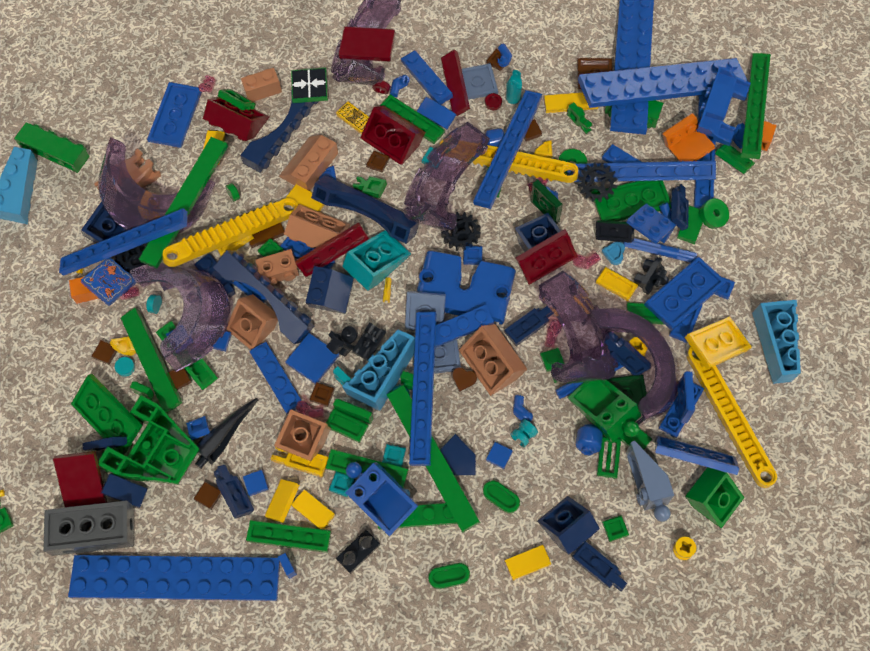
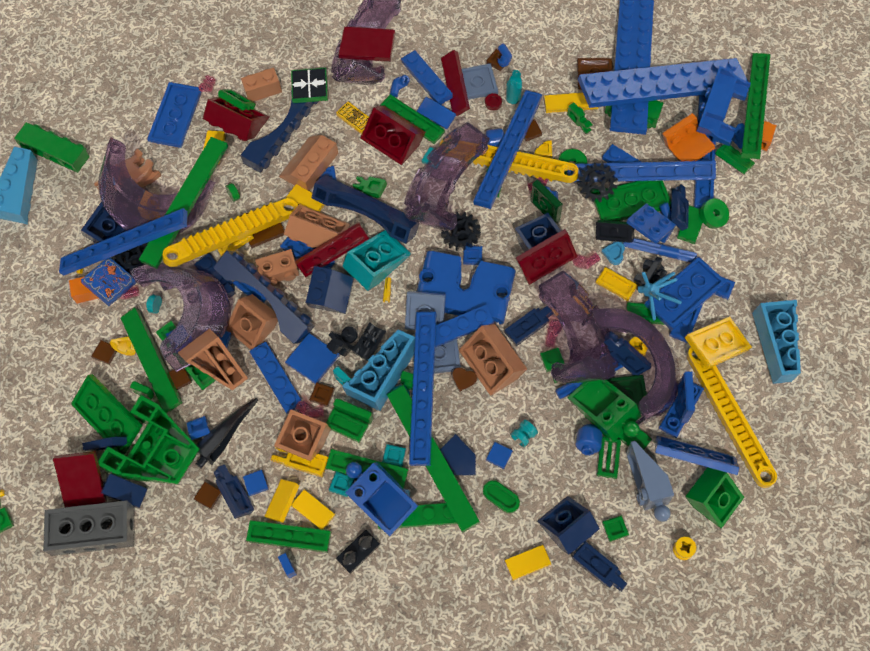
(124, 366): teal tile -> none
(175, 578): blue plate -> none
(214, 359): none -> nougat wedge
(270, 248): green tile -> none
(378, 161): reddish brown tile -> none
(382, 87): dark red tile -> none
(449, 576): green tile -> none
(519, 411): blue arm -> none
(652, 290): none -> dark azure plant

